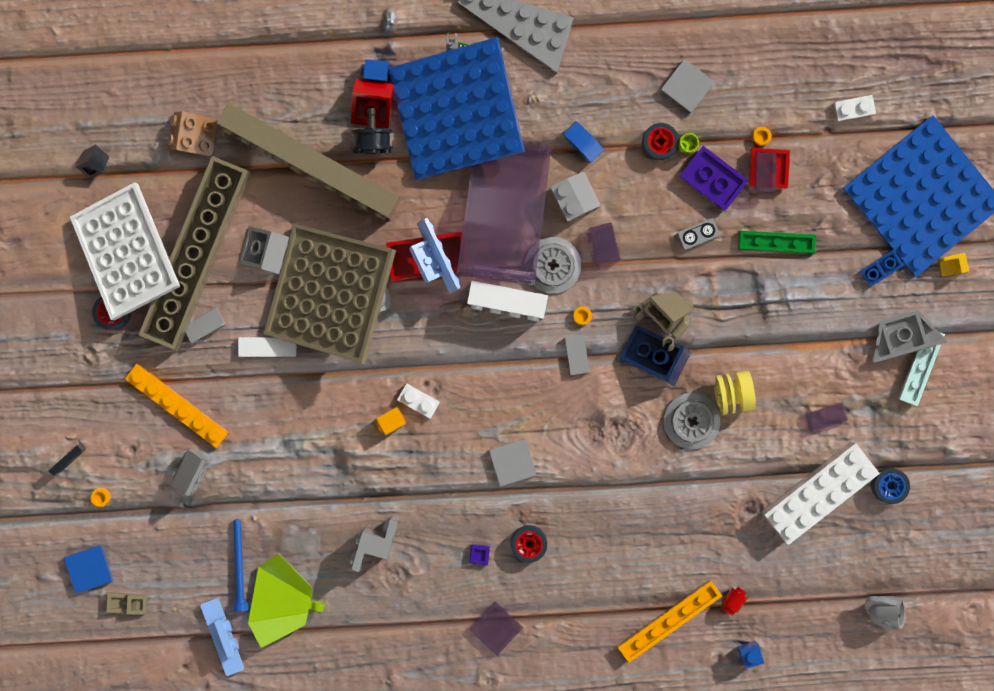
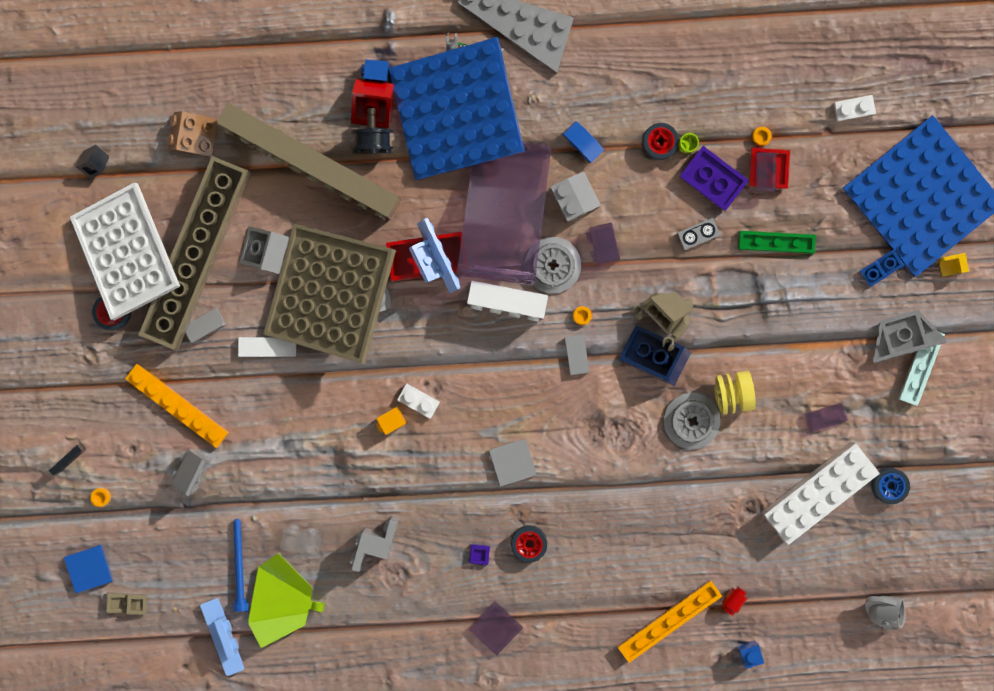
(687, 86): light grey tile -> none

